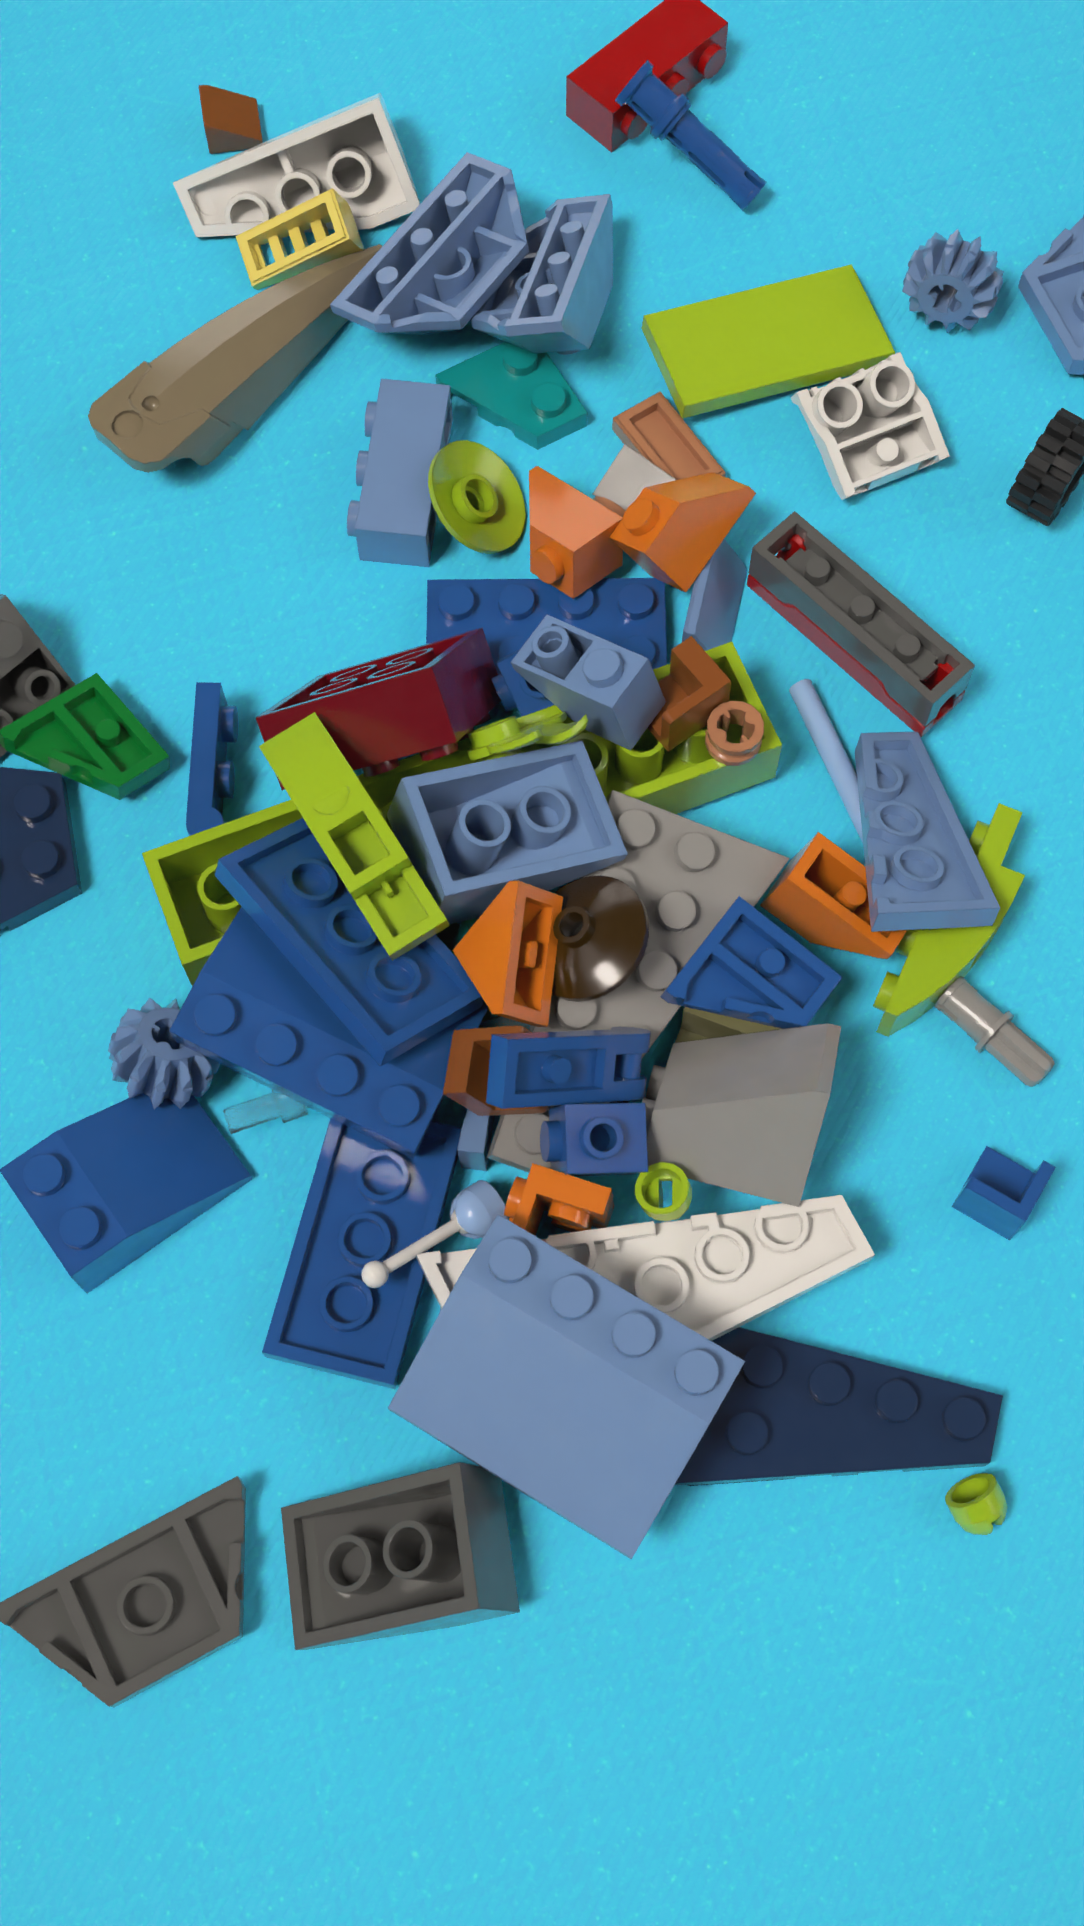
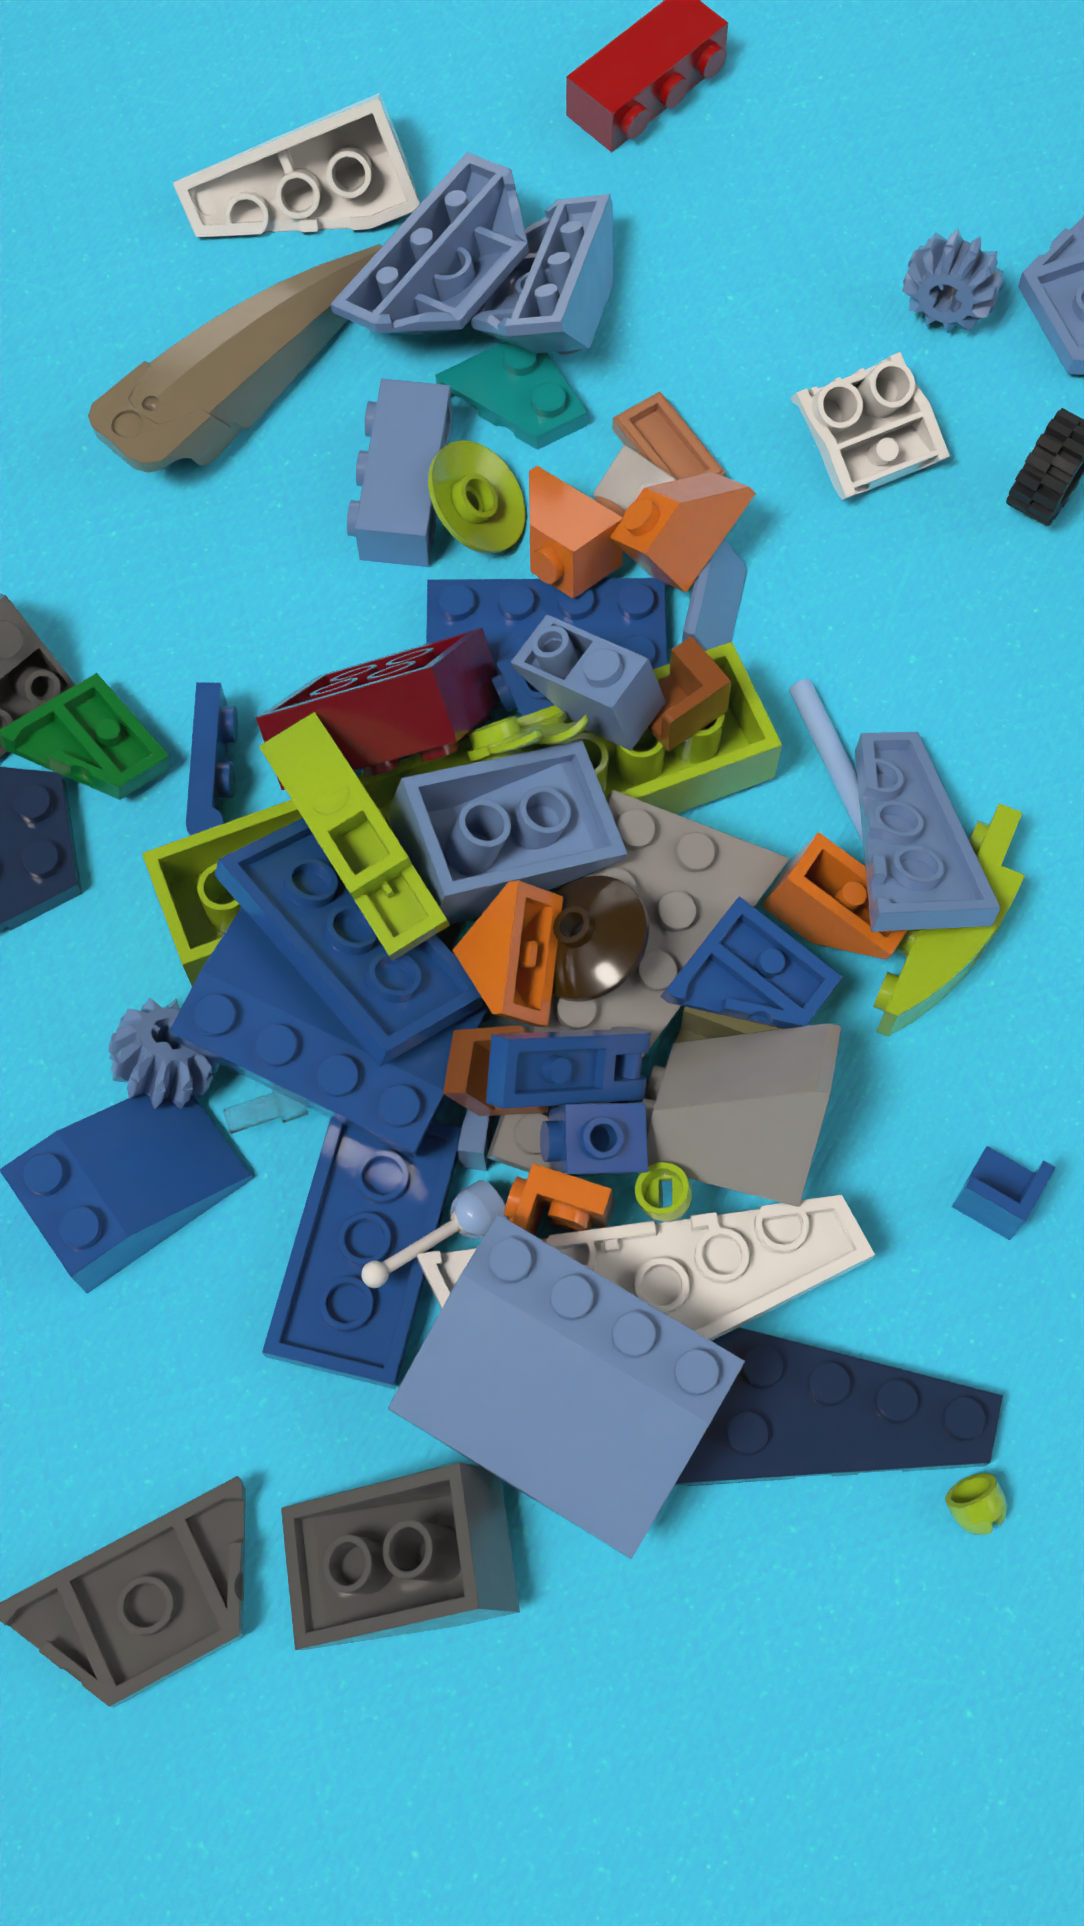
(229, 120): dark orange slope -> none
(293, 222): light yellow slope -> none
(672, 119): blue pin -> none
(753, 728): nougat bush -> none
(766, 340): lime tile -> none
(858, 624): dark grey piece -> none
(995, 1032): light grey axle -> none

